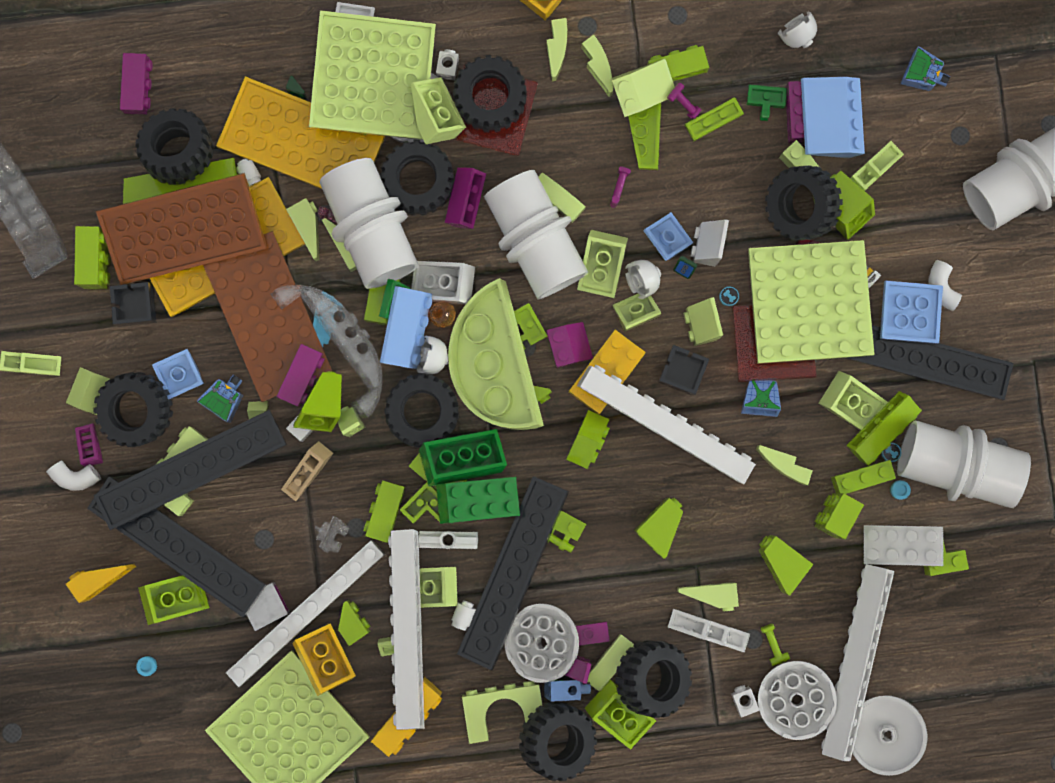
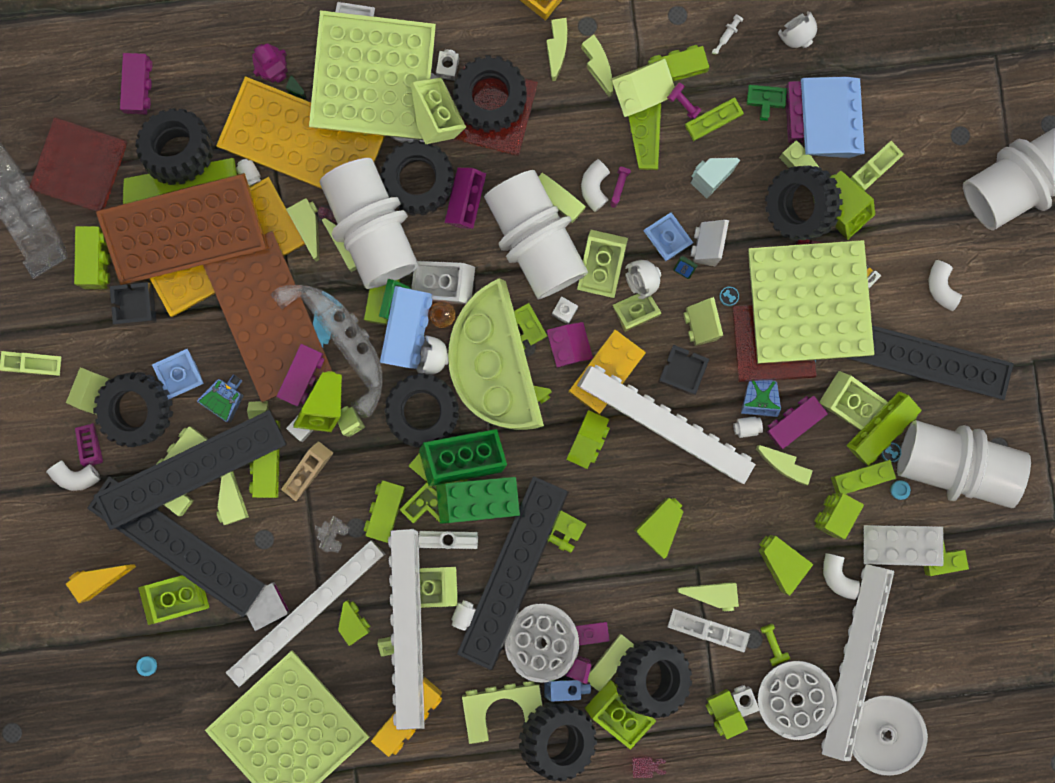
(78, 165): none -> clear red plate
(230, 501): none -> yellowish green slope
(265, 475): none -> lime brick
(270, 63): none -> magenta piece
(323, 659): yellow brick -> none
(564, 310): none -> white brick
(591, 185): none -> white cylinder
(644, 767): none -> clear pink plate
(712, 174): none -> light aqua slope
(728, 718): none -> lime brick
(731, 28): none -> white piece
(748, 427): none -> white brick
(796, 421): none -> magenta brick
(836, 580): none -> white cylinder
(911, 312): light blue plate -> none
(924, 71): torso -> none

